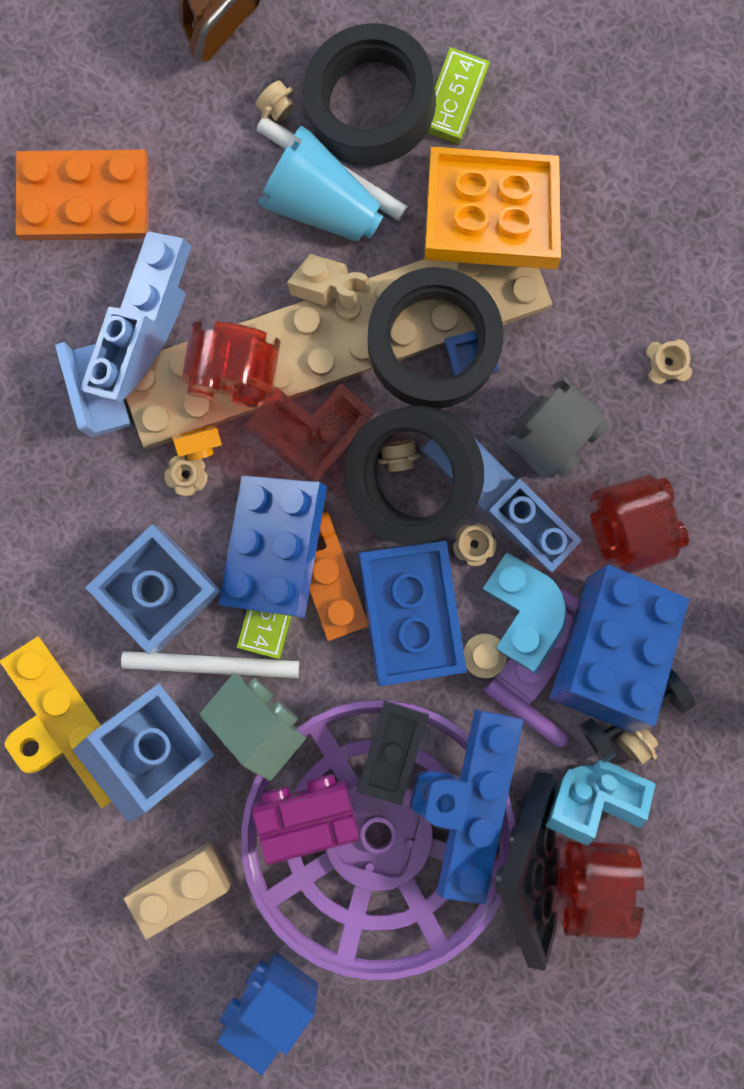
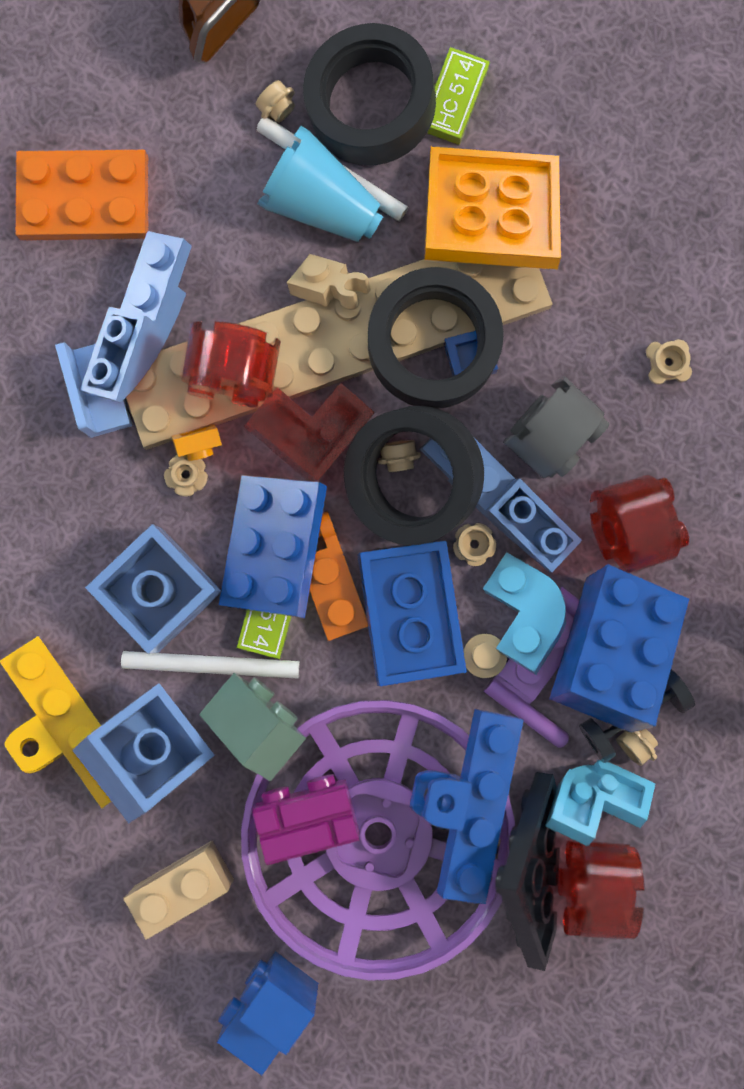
(392, 752): black plate -> none

